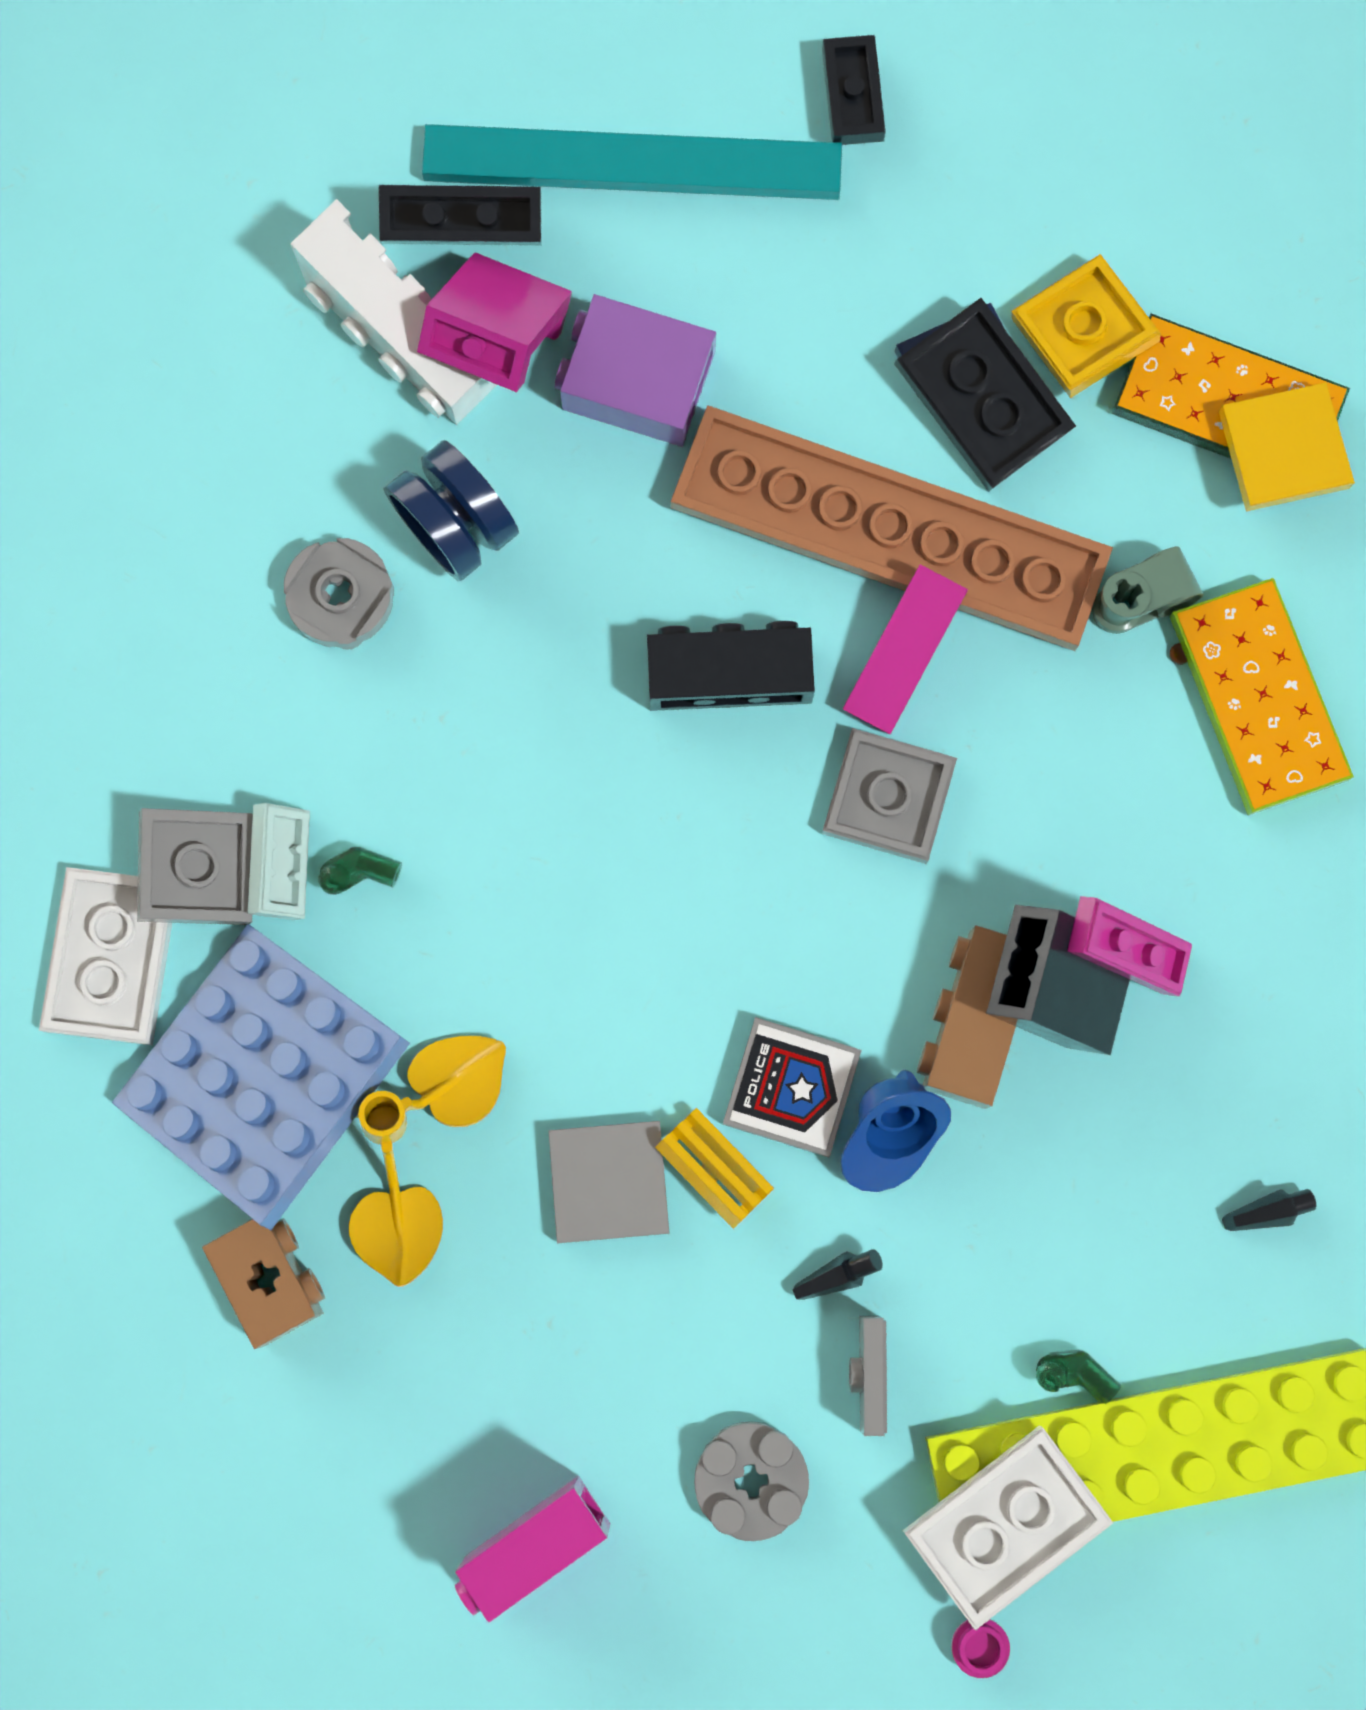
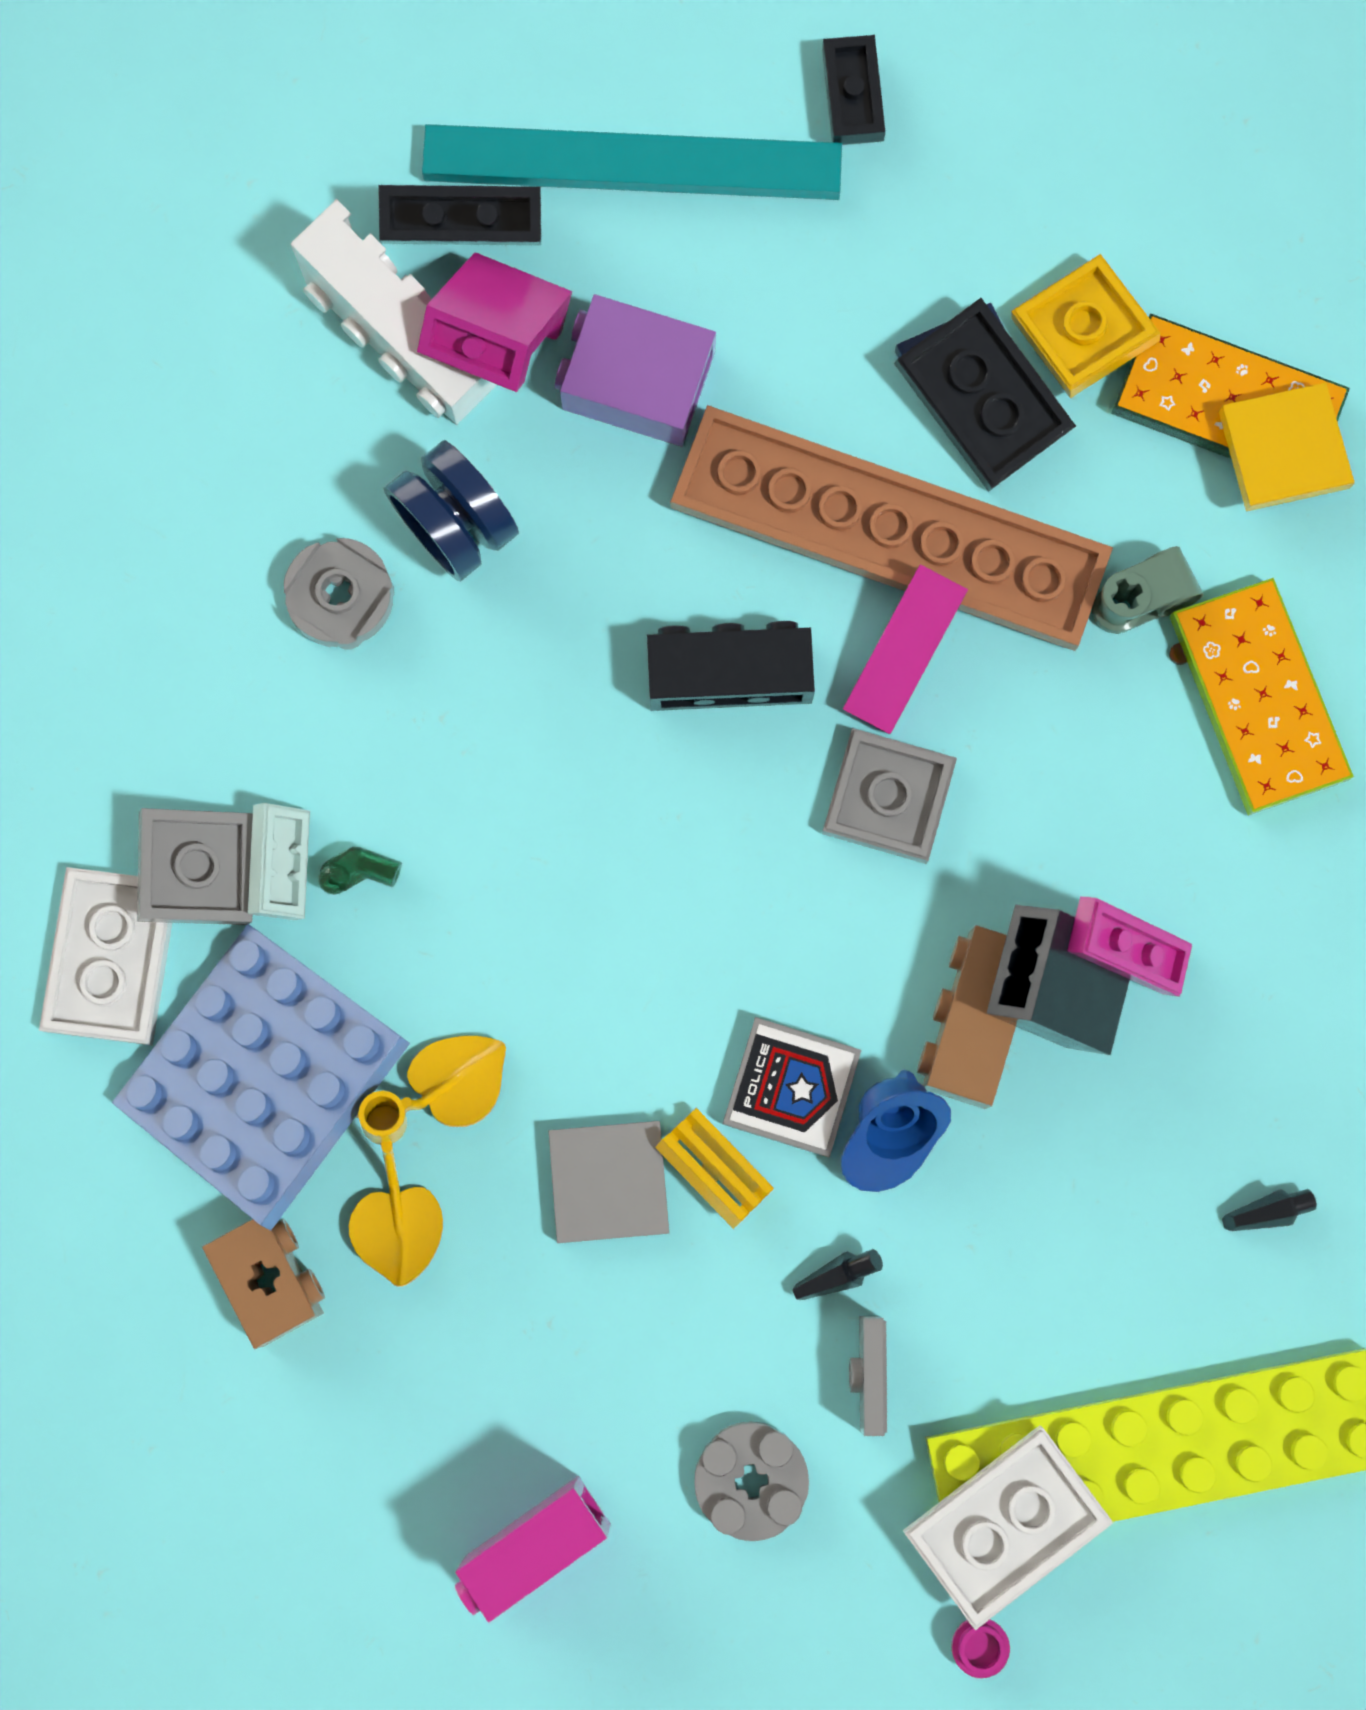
(1076, 1368): clear green arm -> none

